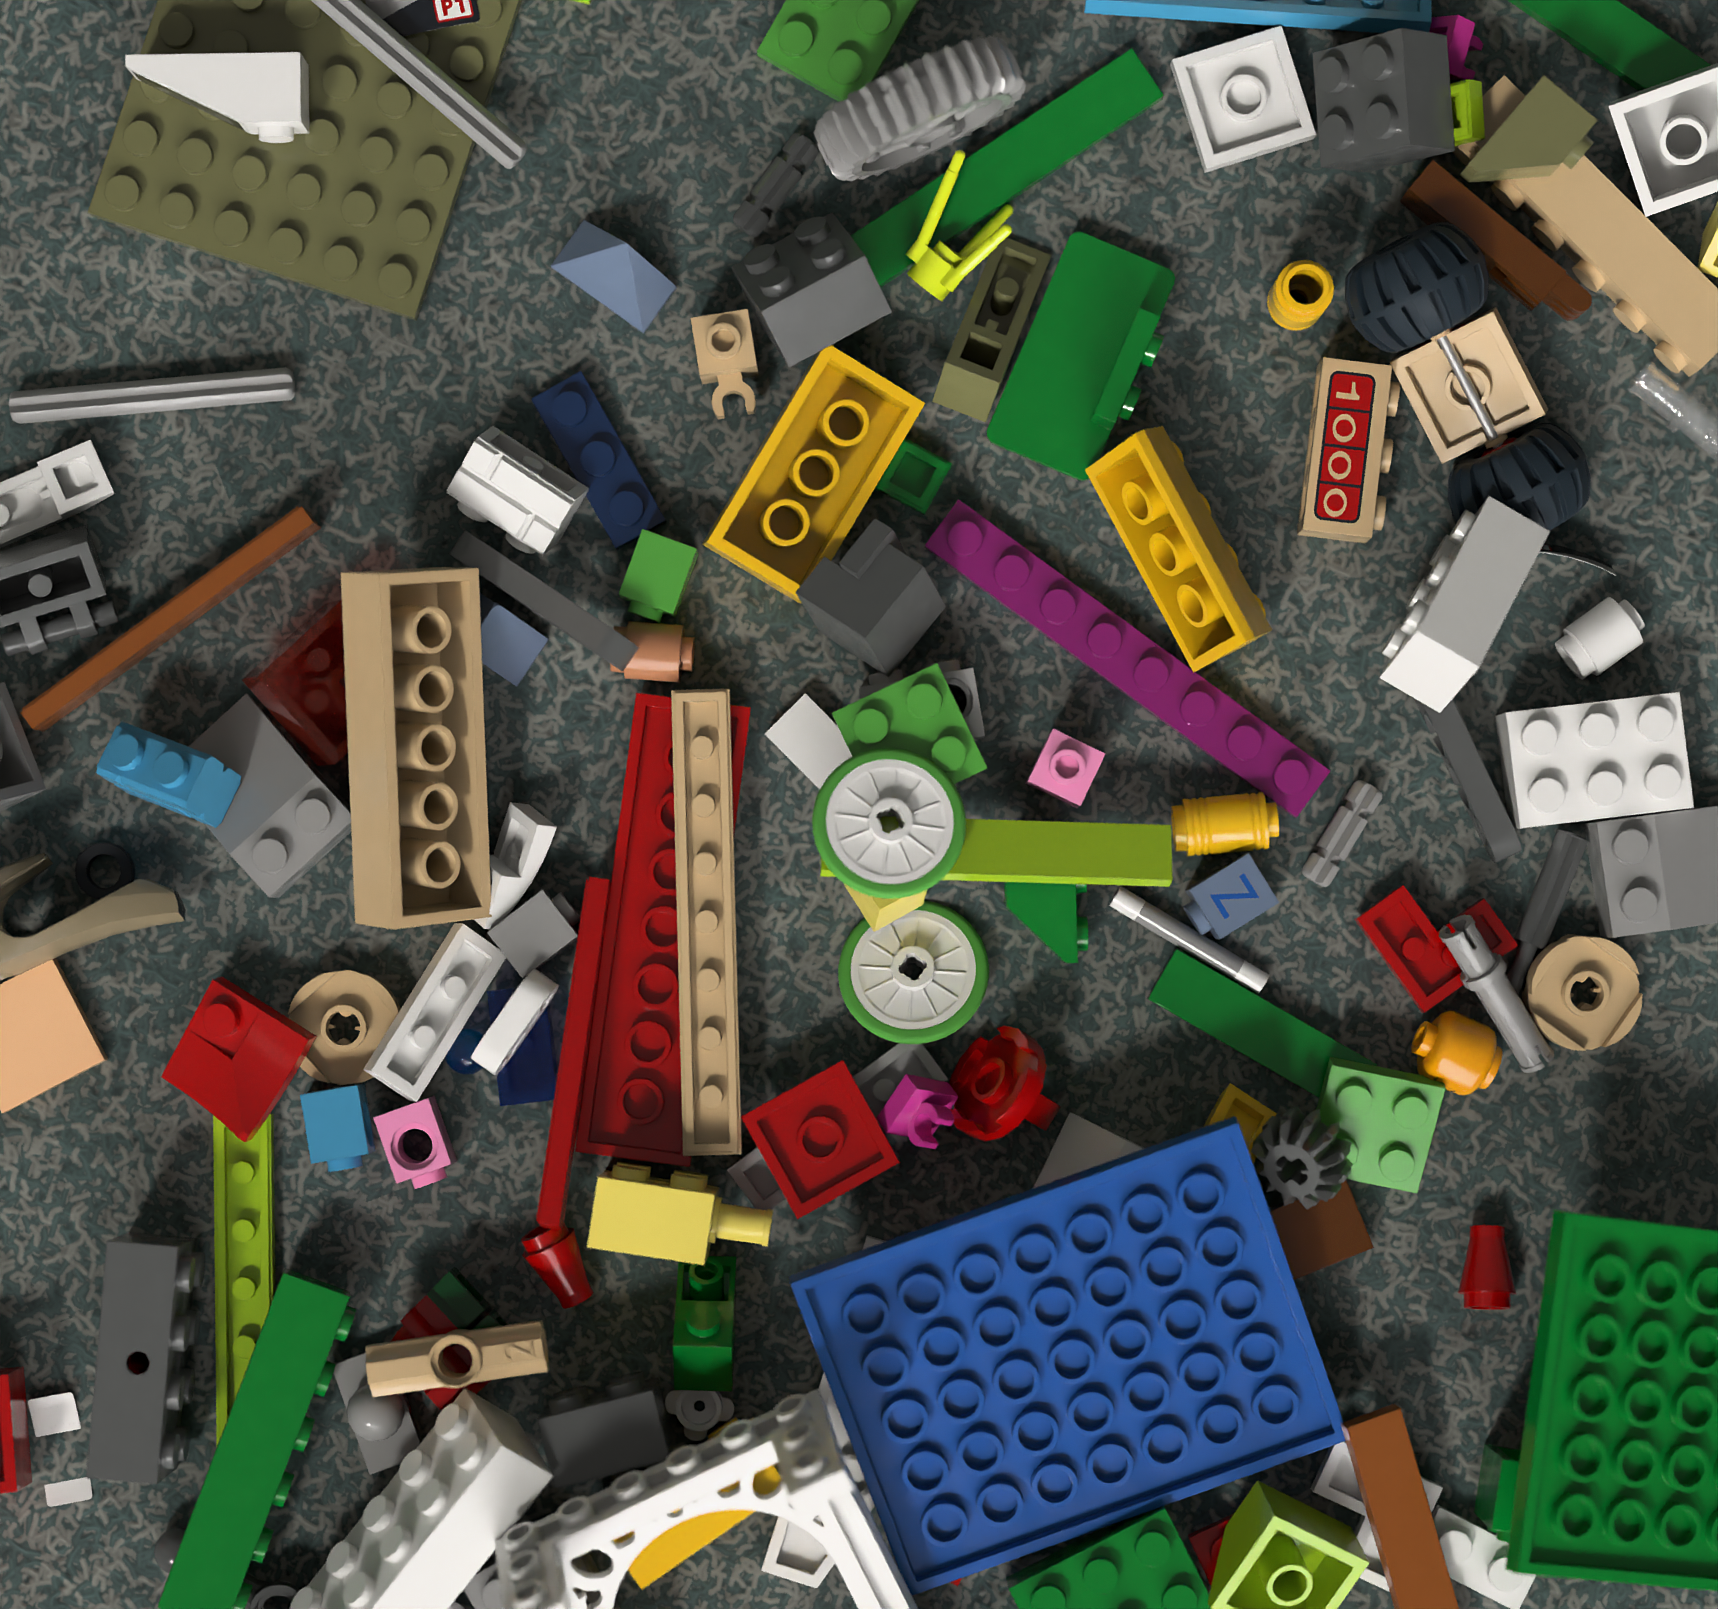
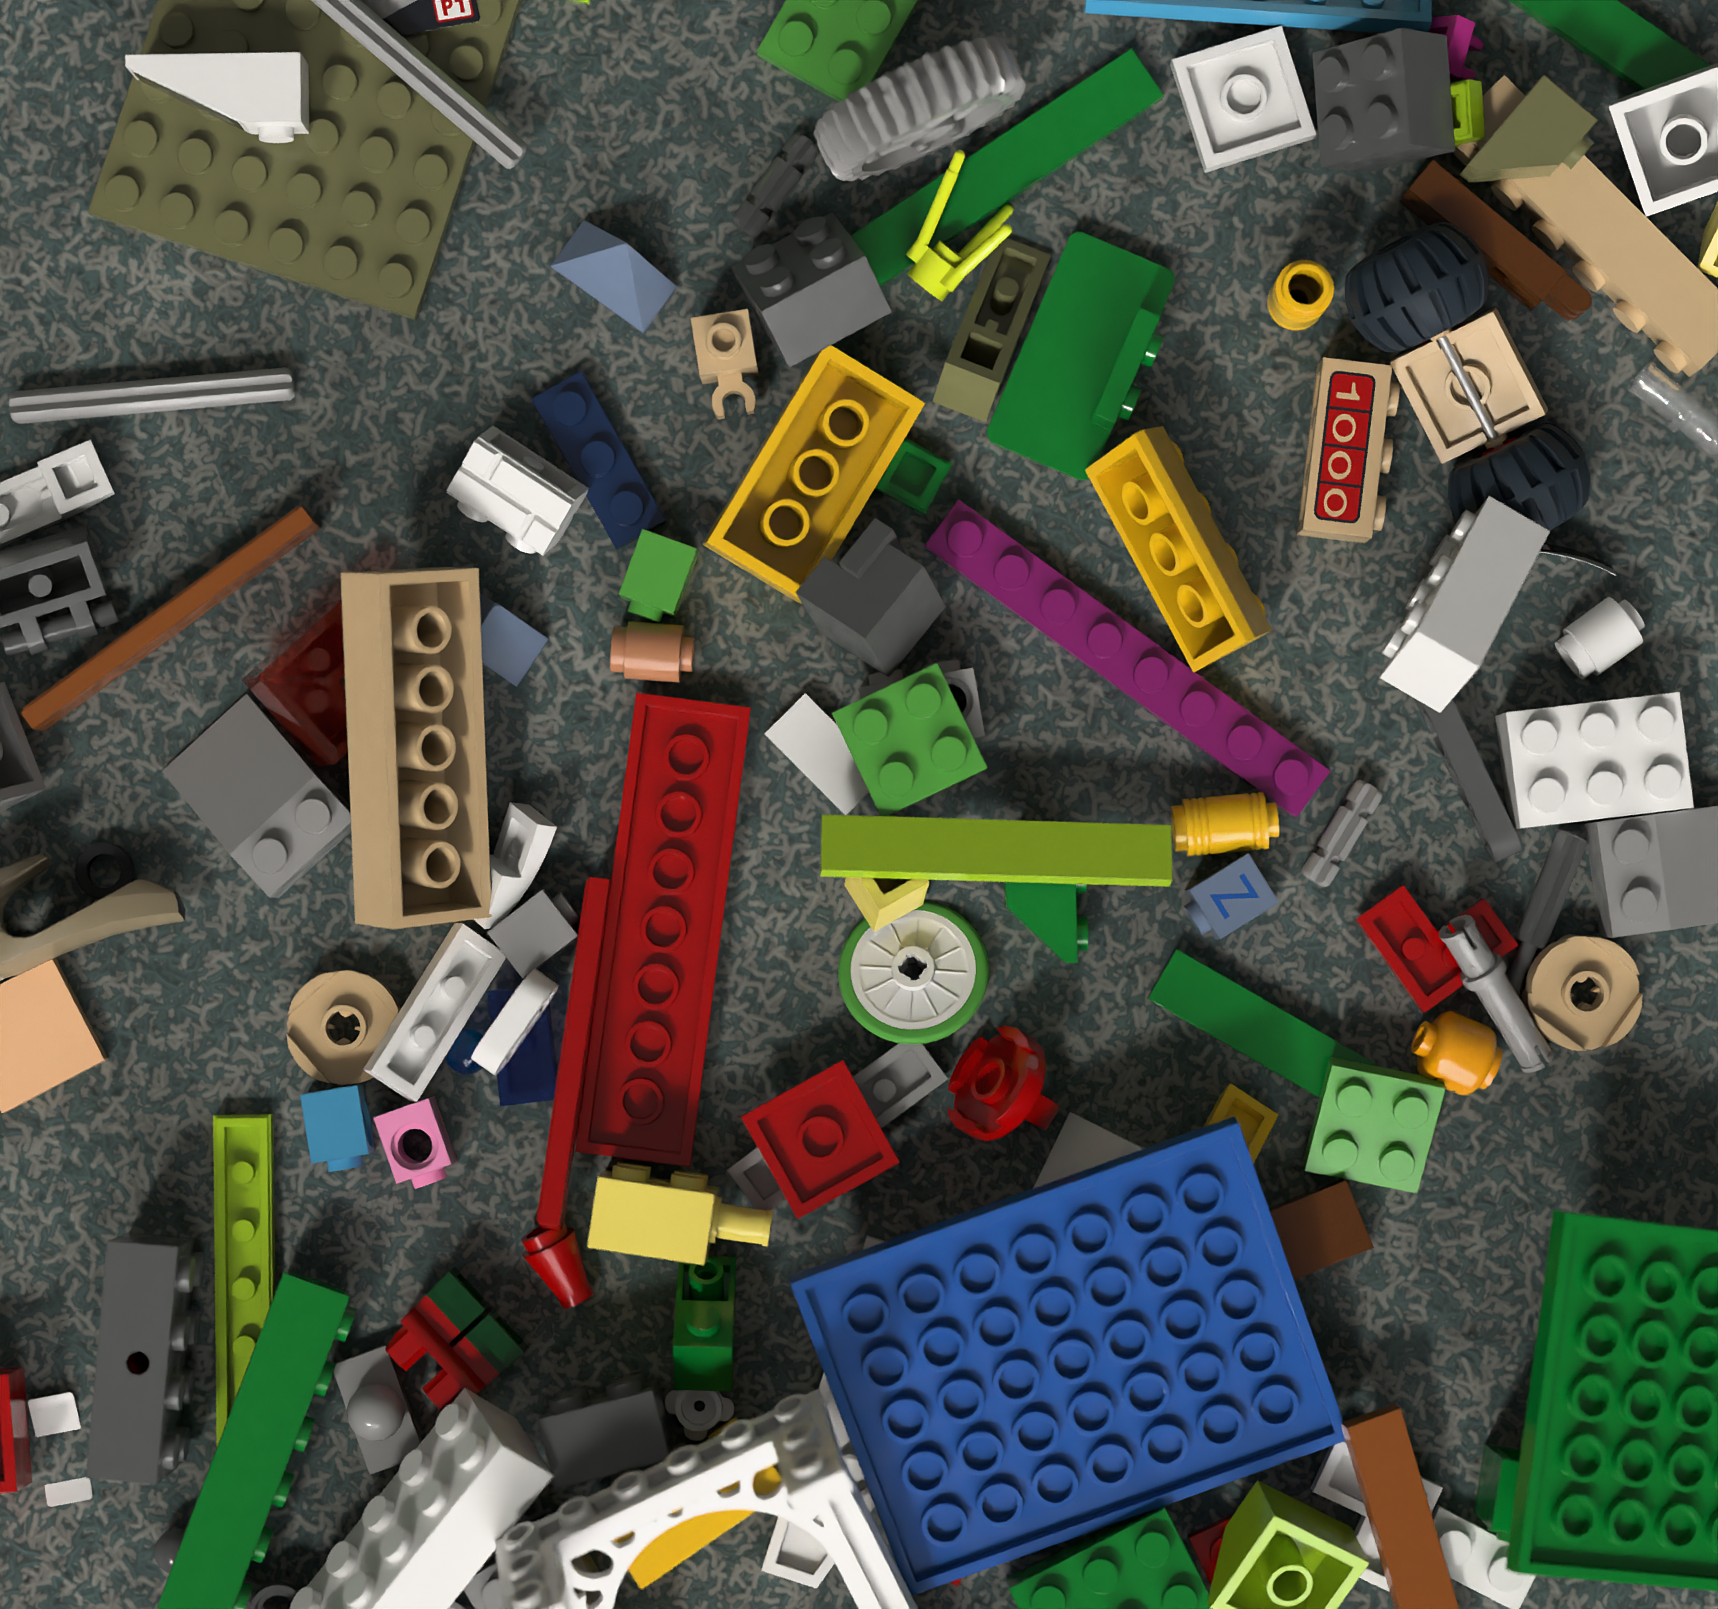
(168, 774): dark azure brick -> none
(237, 1057): red plate -> none
(420, 1365): tan piece -> none
(544, 601): dark grey beam -> none
(706, 922): tan tile -> none
(853, 838): white wheel -> none
(918, 1109): dark pink tile -> none
(1065, 768): bright pink brick -> none
(1189, 940): light grey bar -> none
(1302, 1157): dark grey gear -> none
(1487, 1270): red cone -> none

